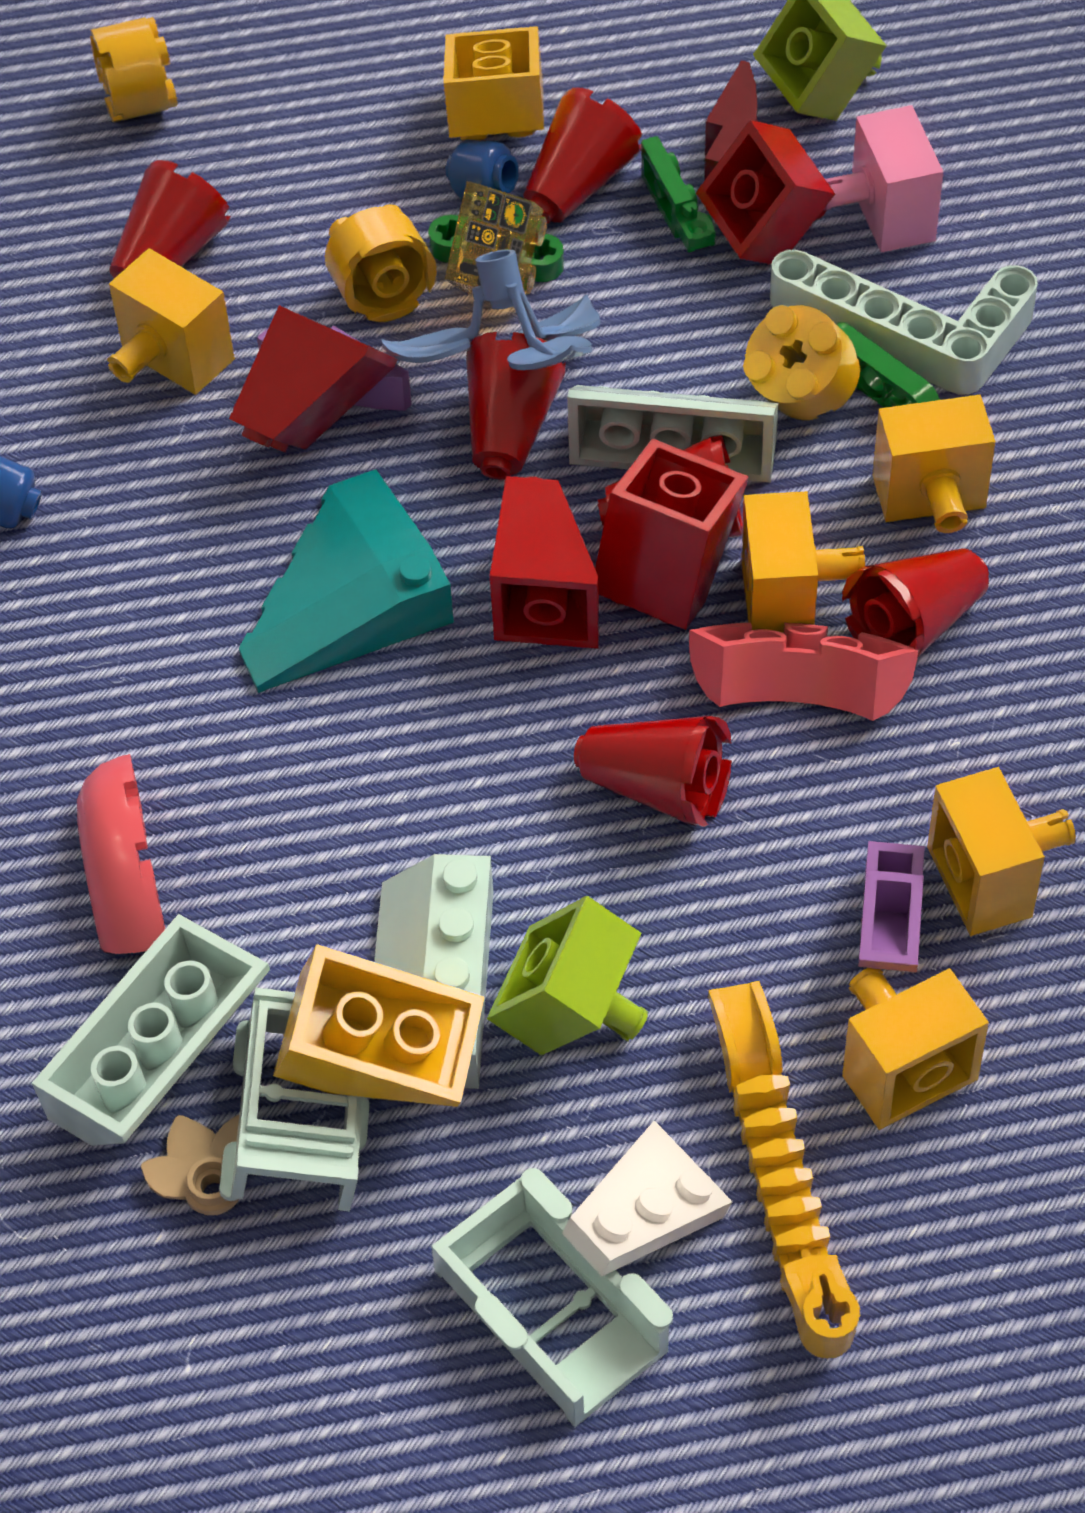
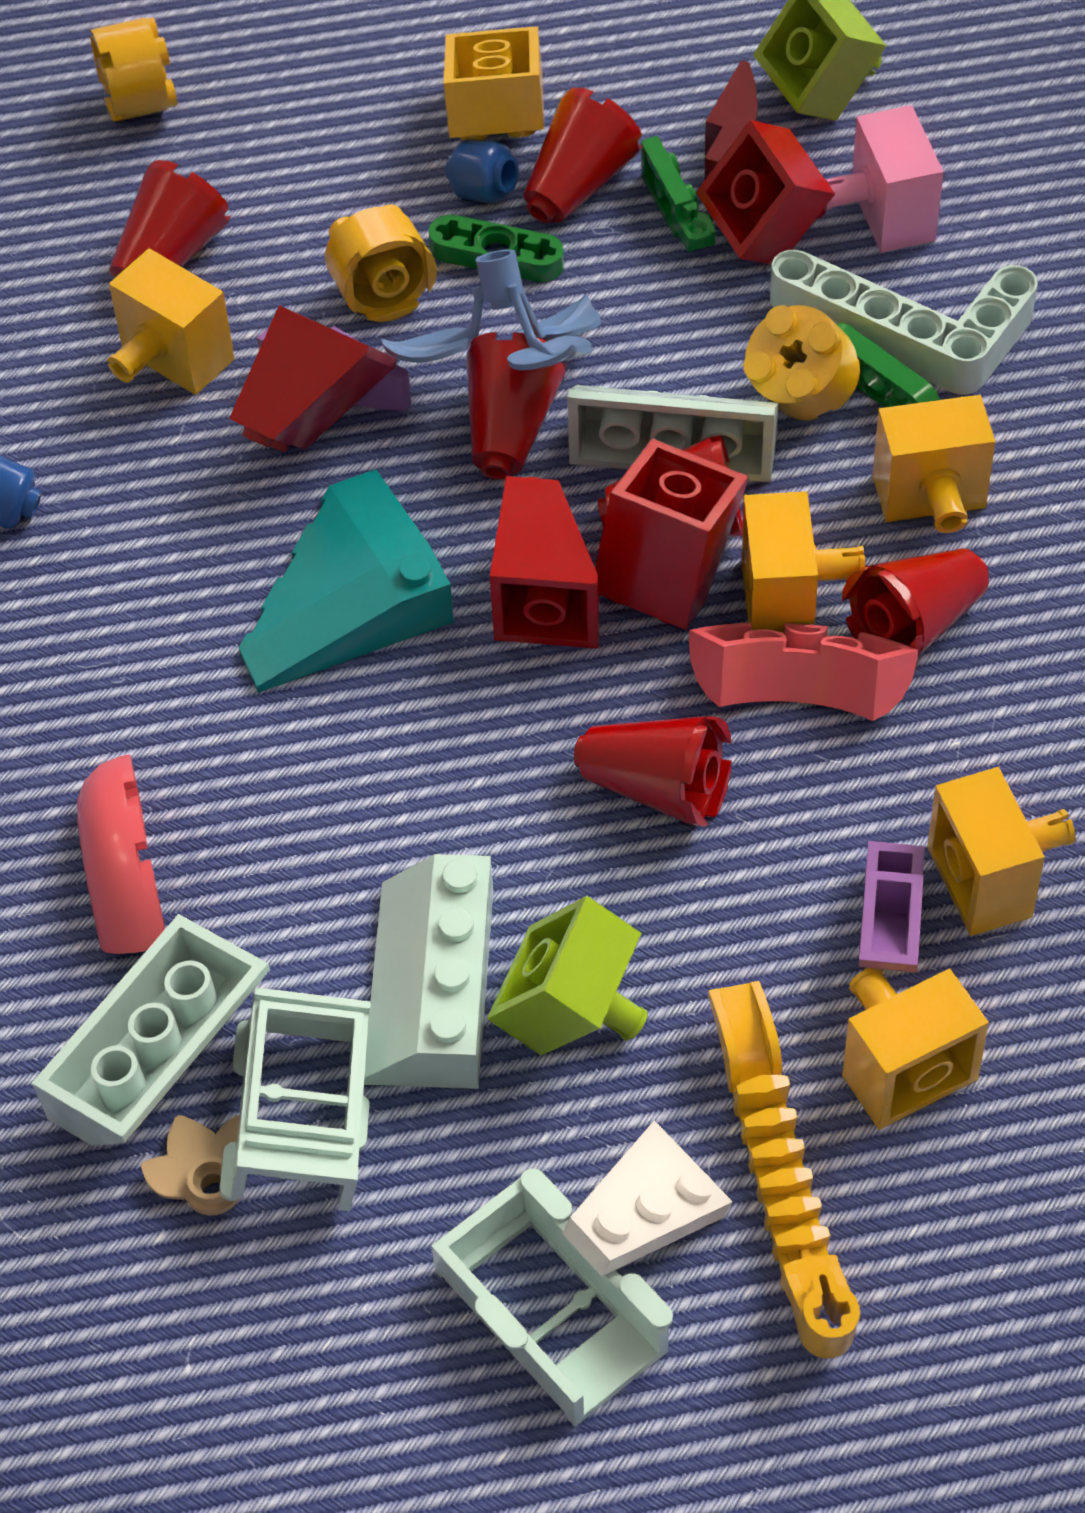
(377, 1032): yellow slope -> none
(491, 223): slope -> none

